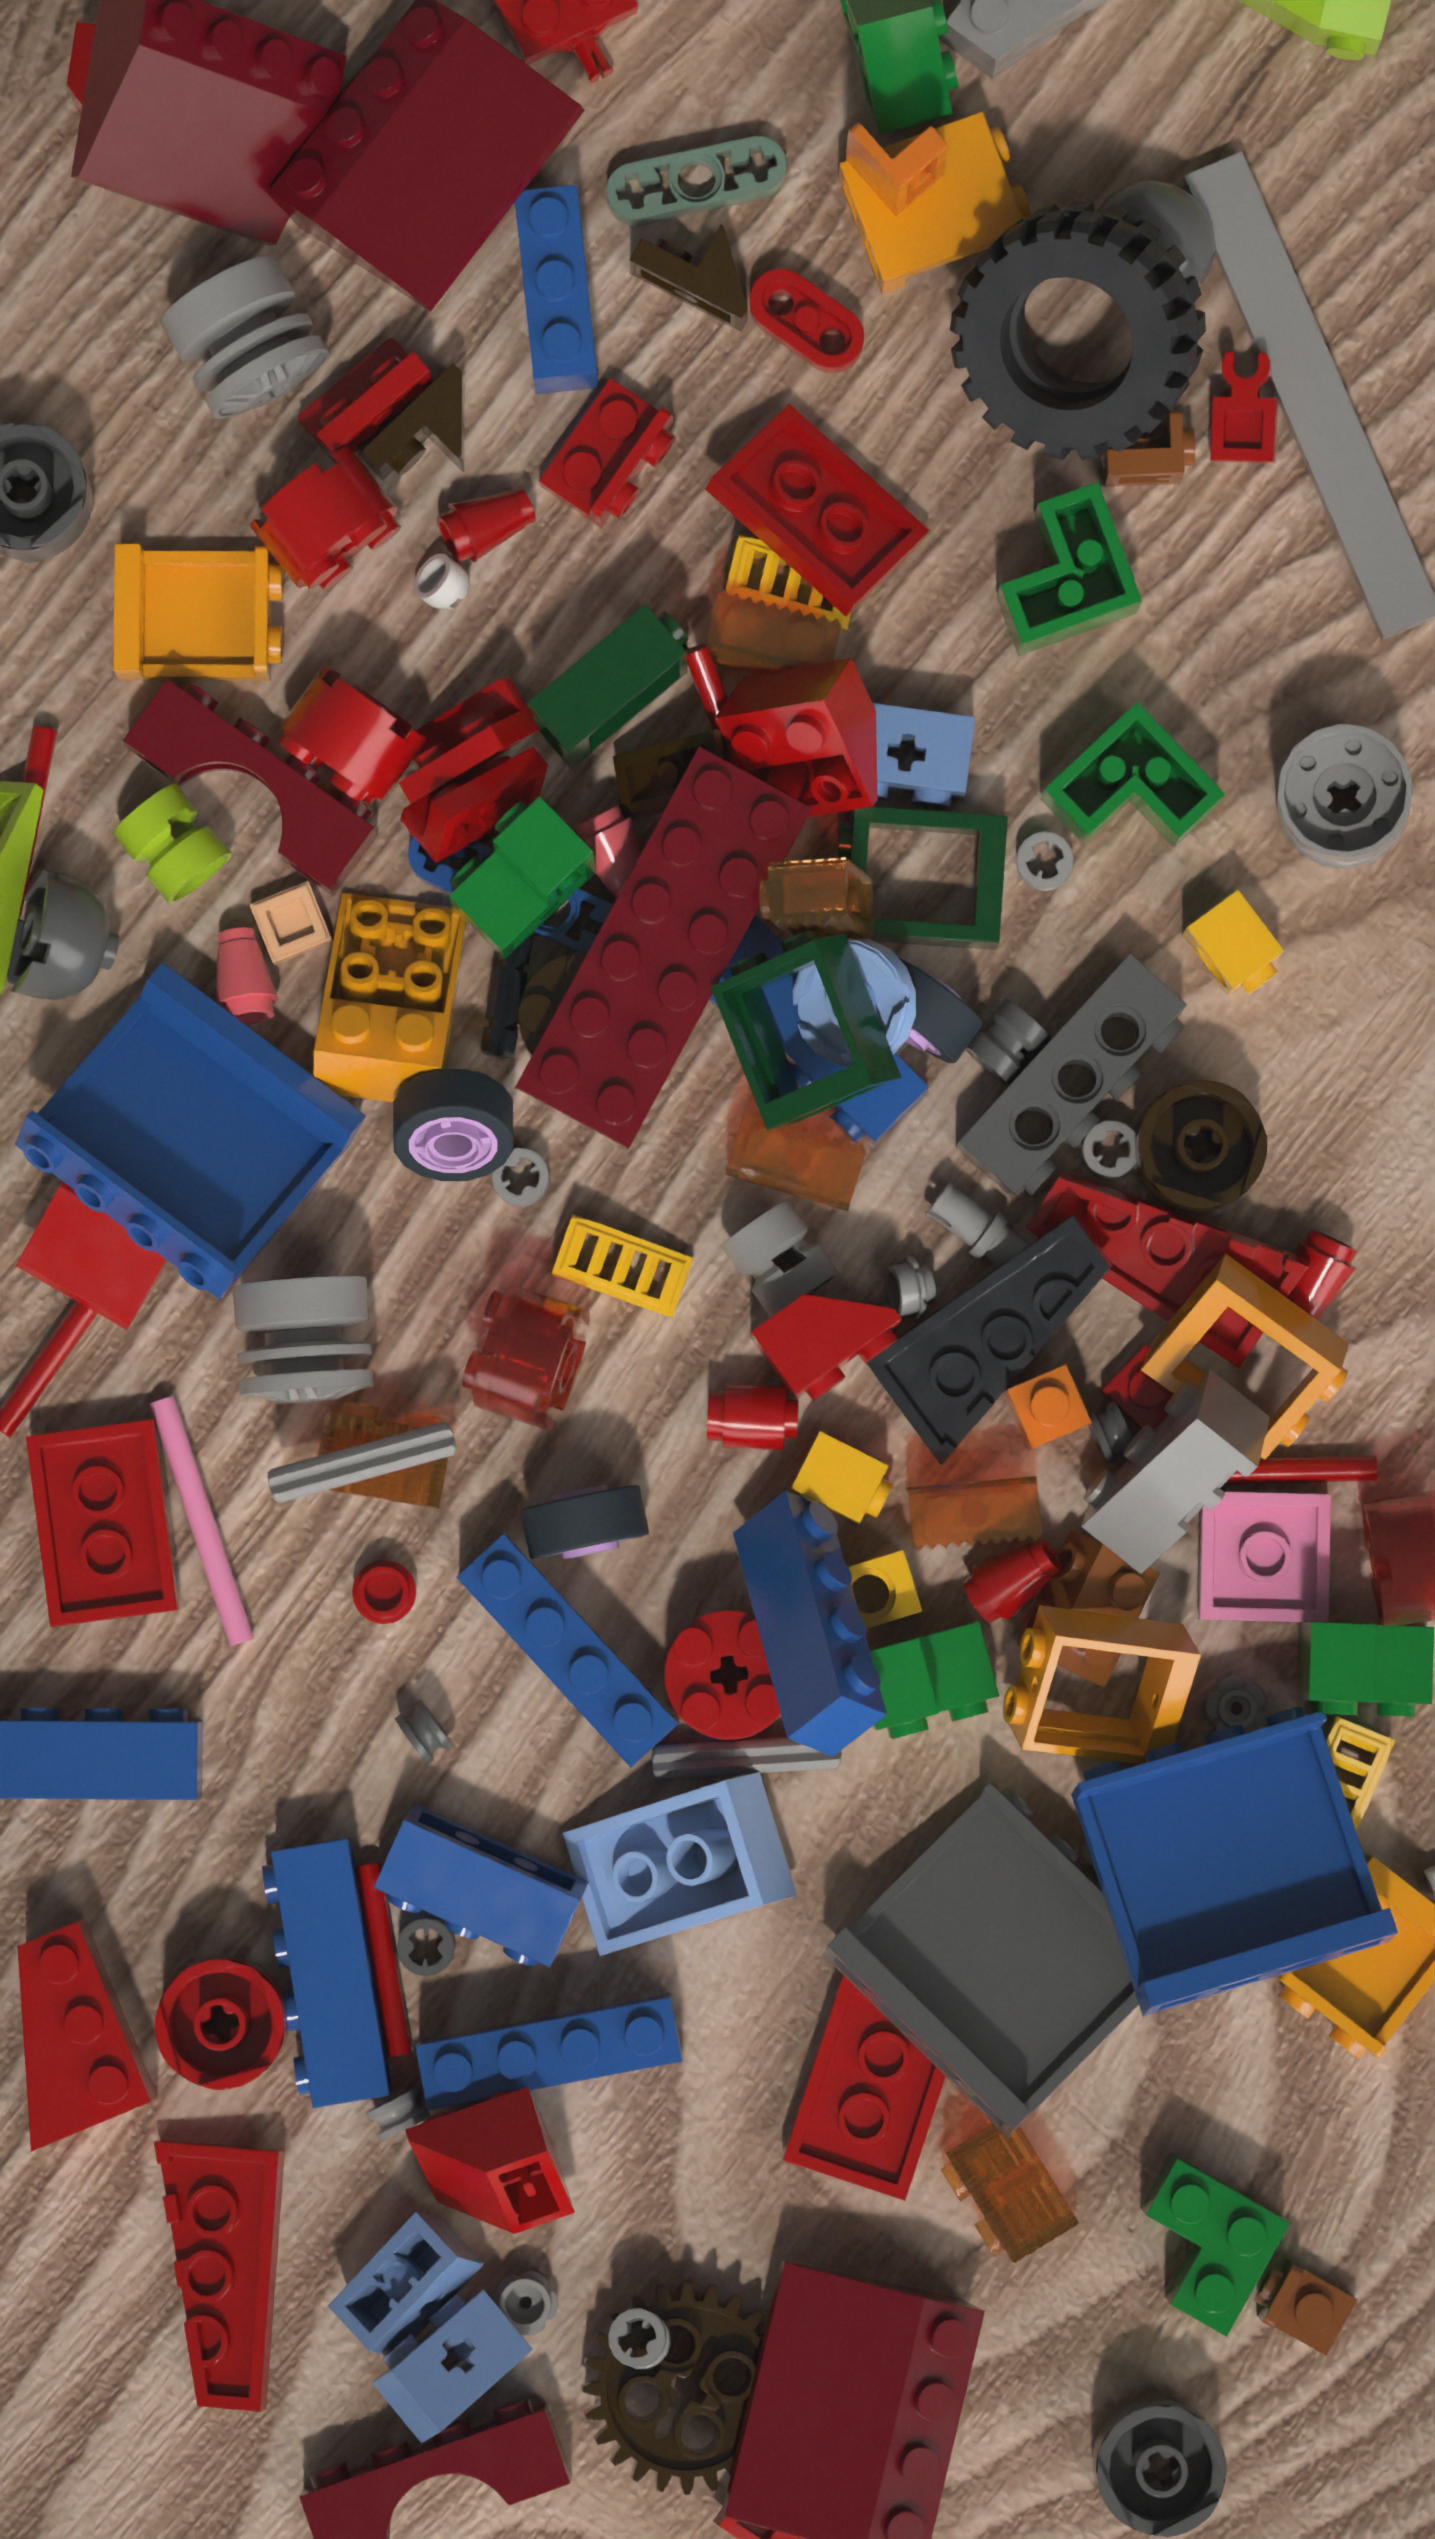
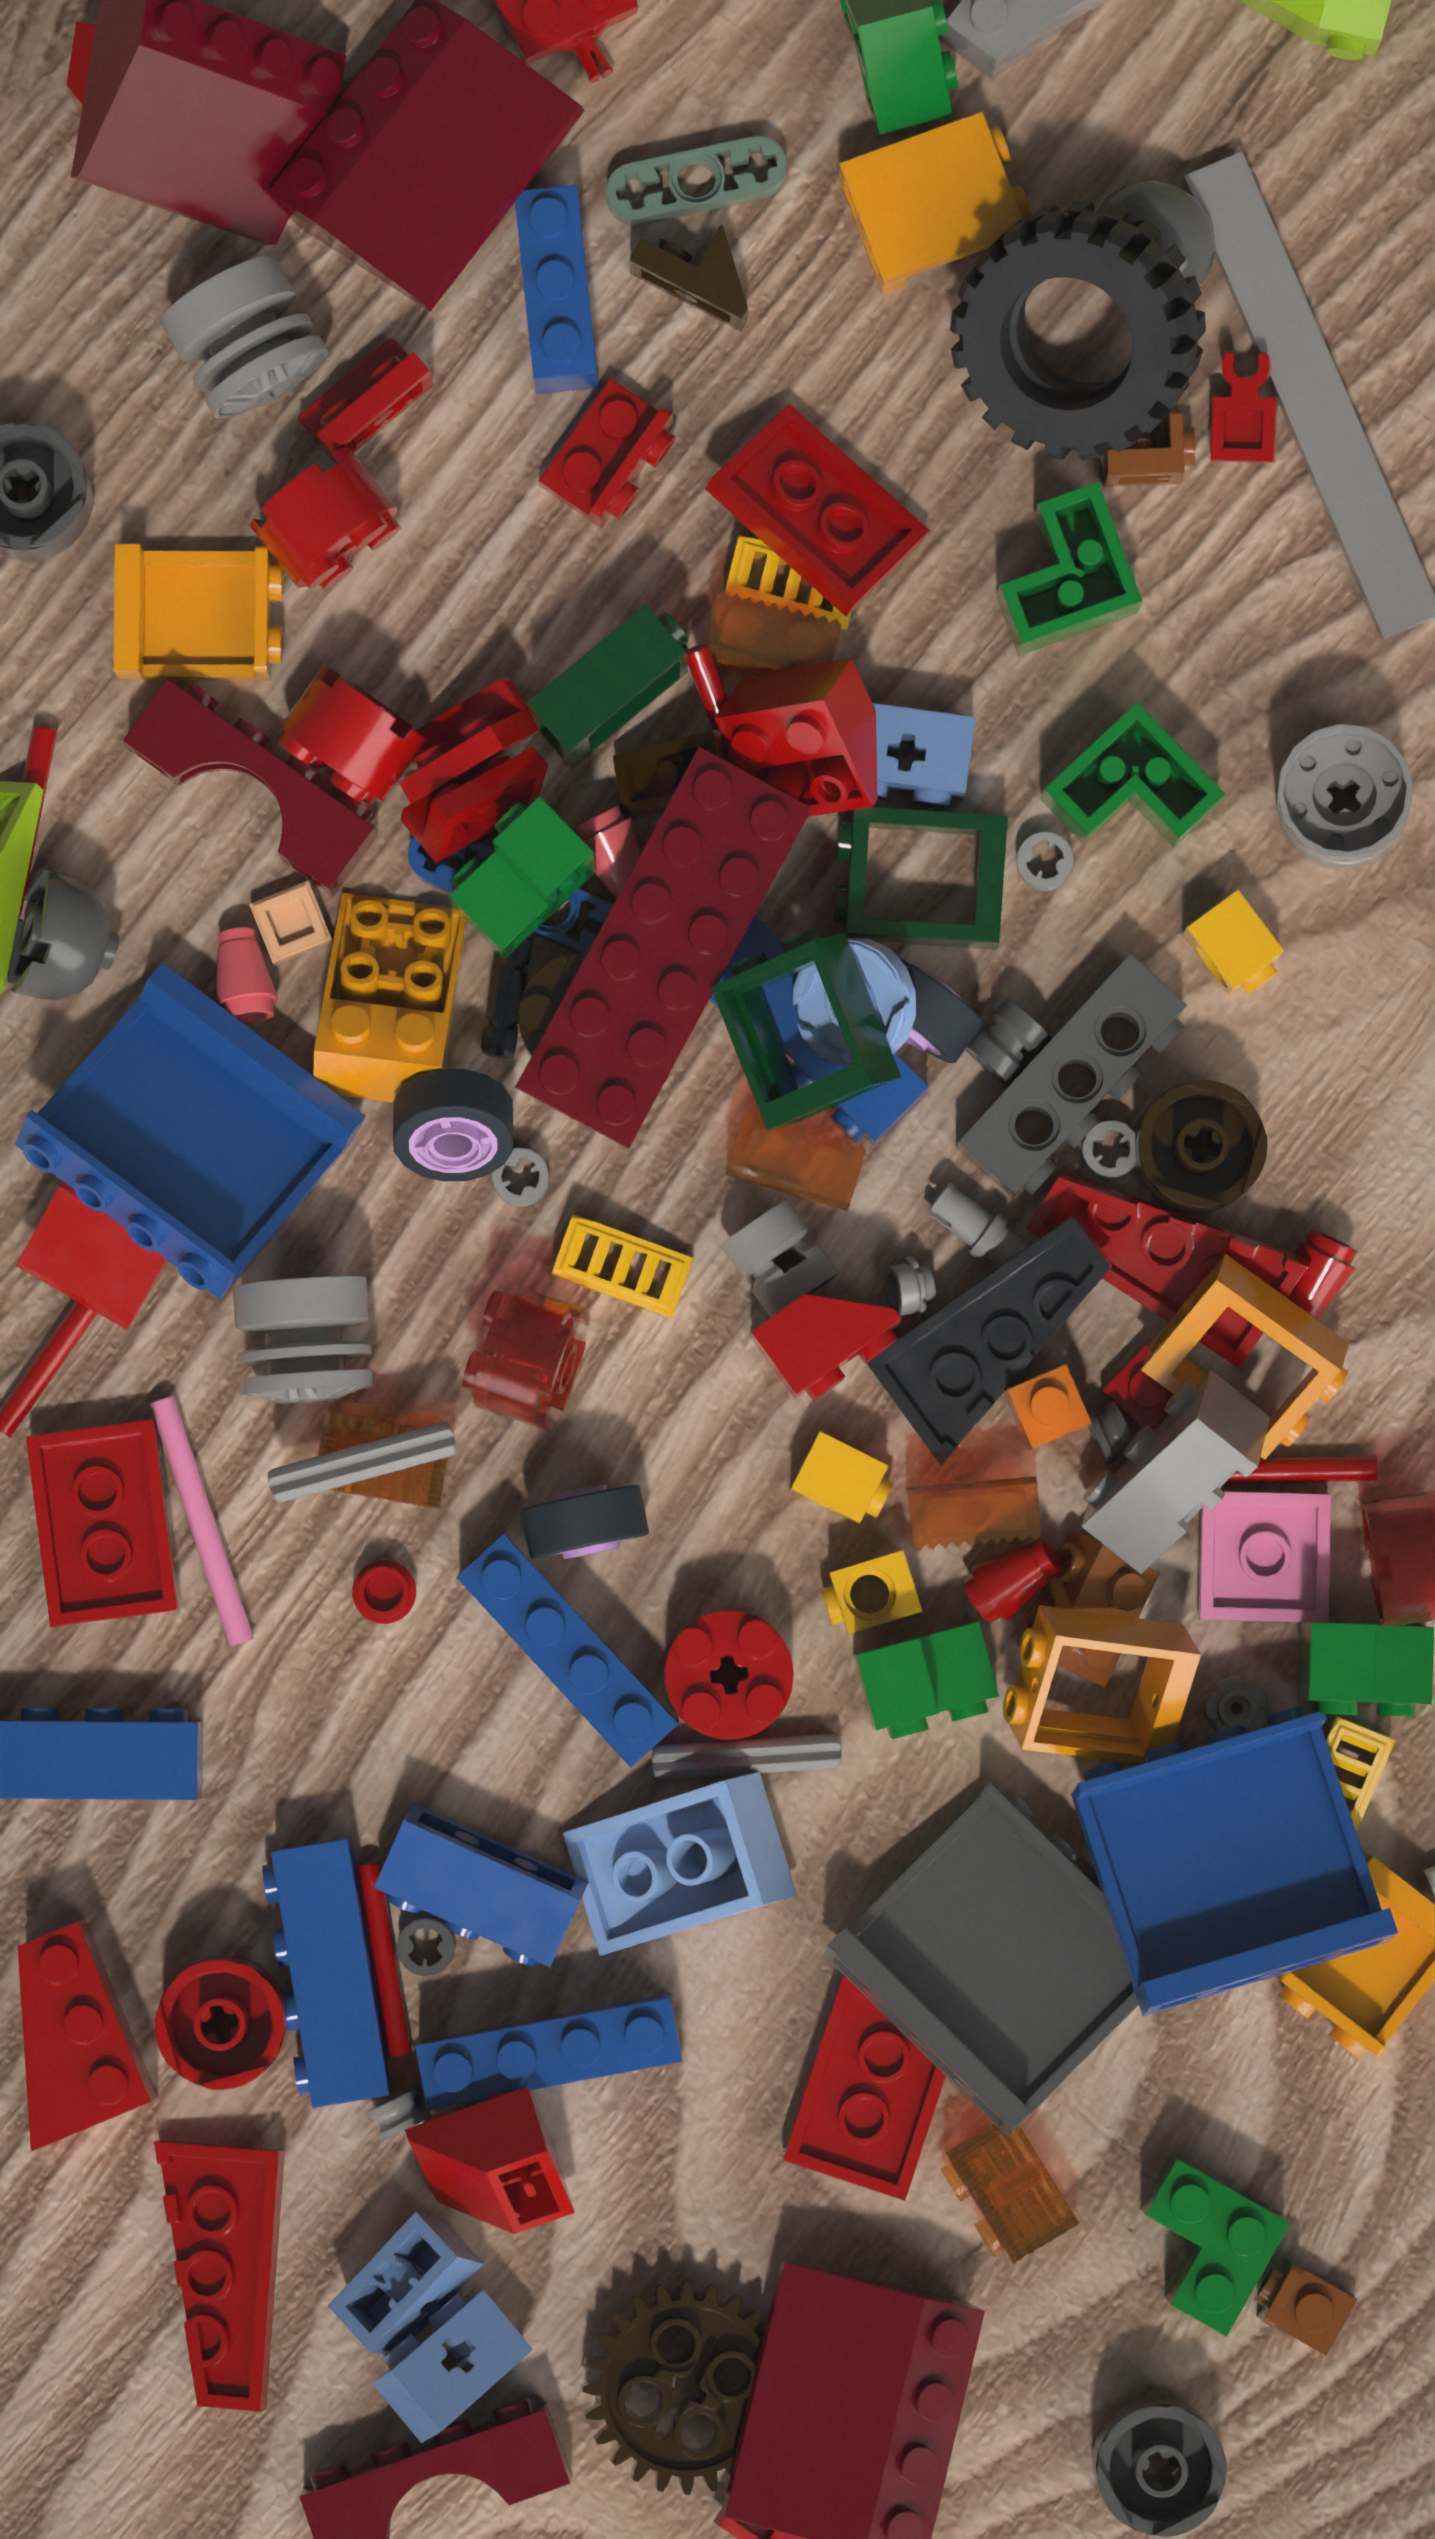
(172, 843): lime wheel -> none
(424, 1731): dark grey bush -> none
(432, 415): dark brown slope -> none
(441, 582): white hinge -> none
(484, 522): red cone -> none
(535, 2287): light grey plate -> none
(622, 2328): light grey bush -> none
(752, 1416): red brick -> none
(809, 1623): blue brick -> none
(811, 317): red plate -> none
(819, 896): clear orange brick -> none
(905, 176): orange panel -> none

